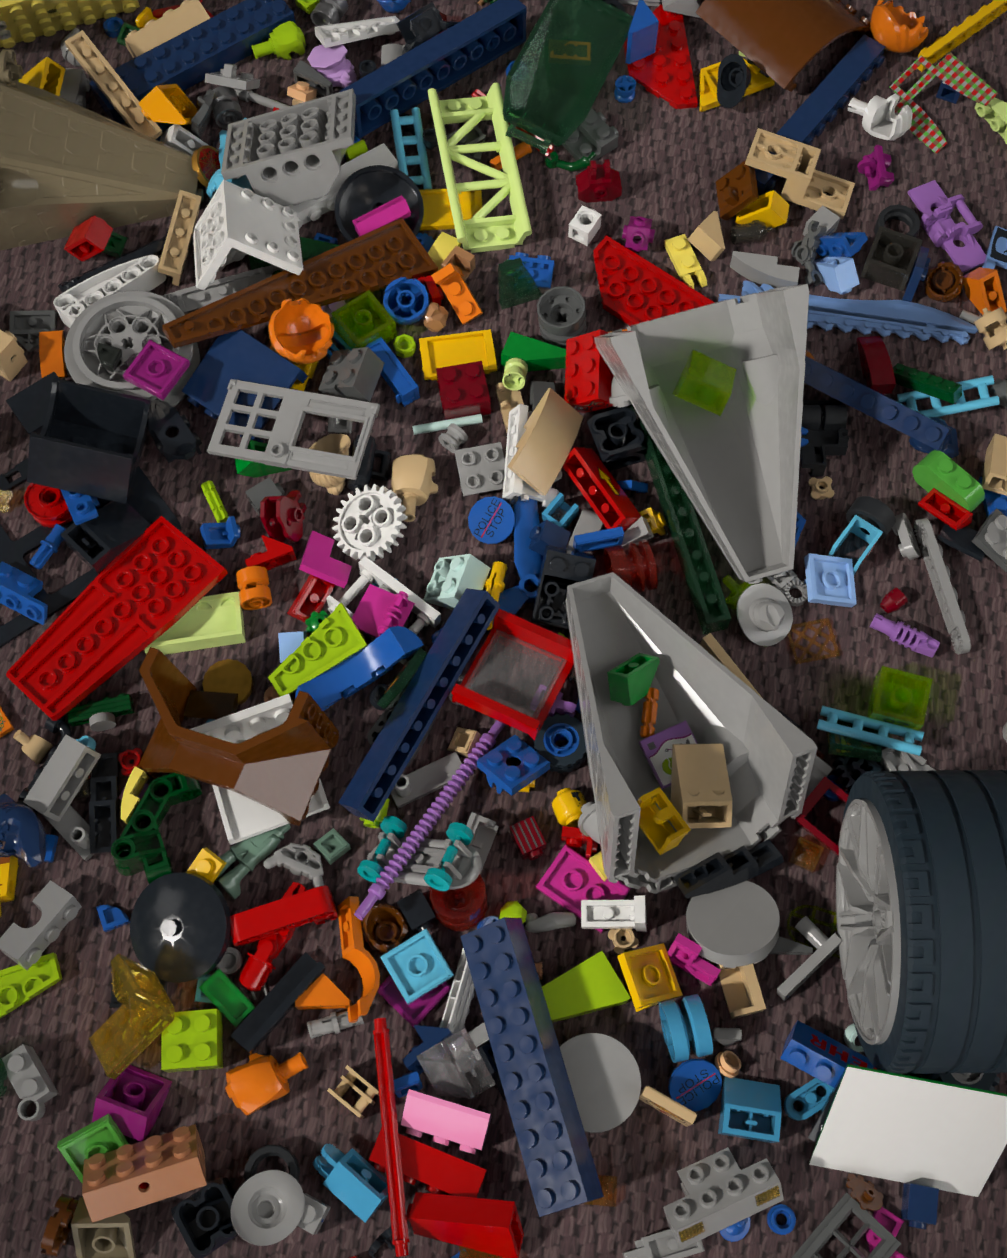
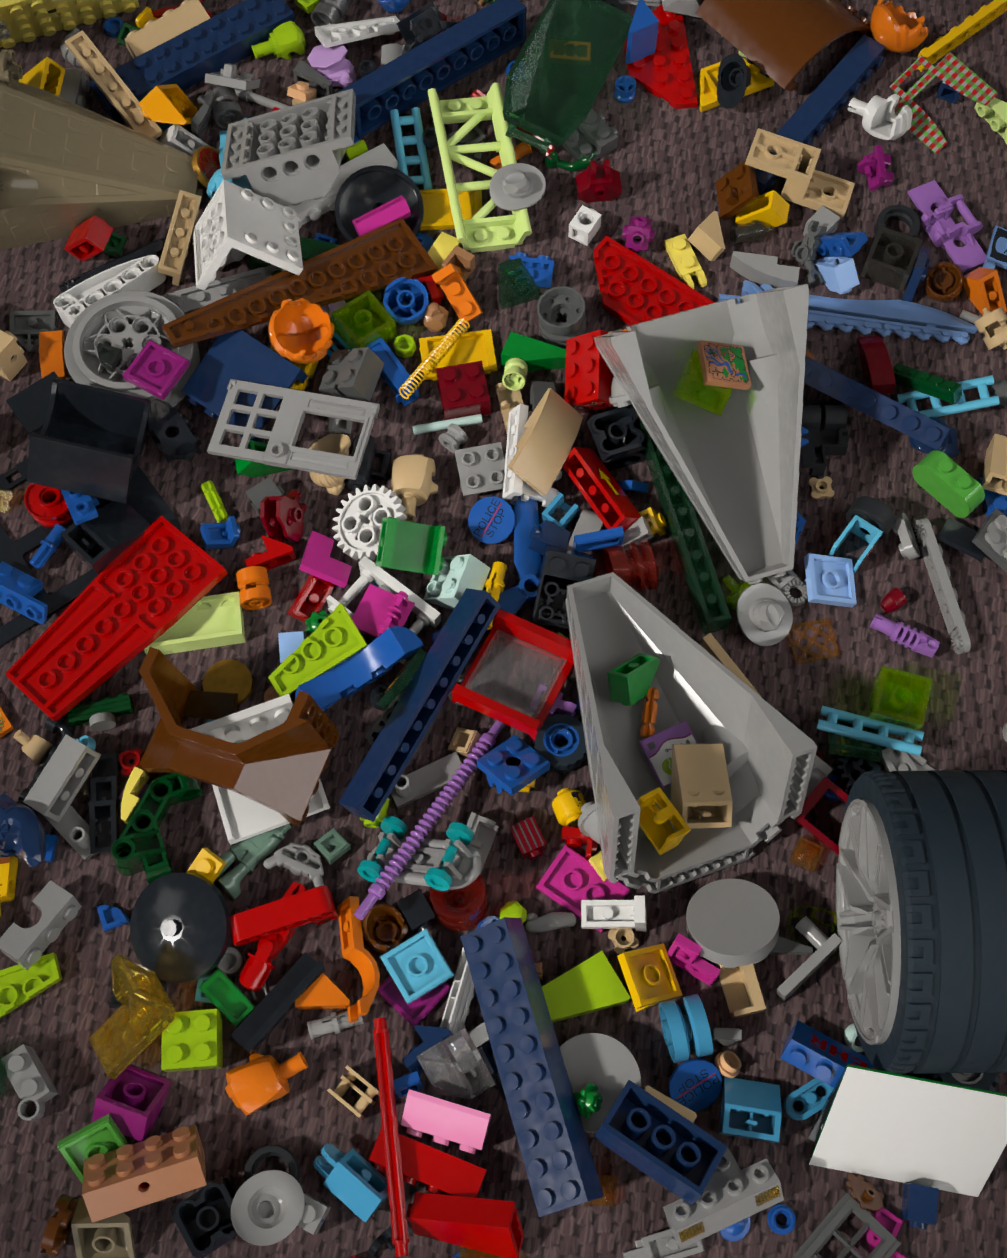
(411, 546): none -> green panel
(430, 356): none -> yellow piece
(517, 186): none -> light grey hat
(589, 1100): none -> green plant
(661, 1142): none -> dark blue brick
(723, 365): none -> nougat tile
(723, 872): black slope -> none
(946, 509): red slope -> none

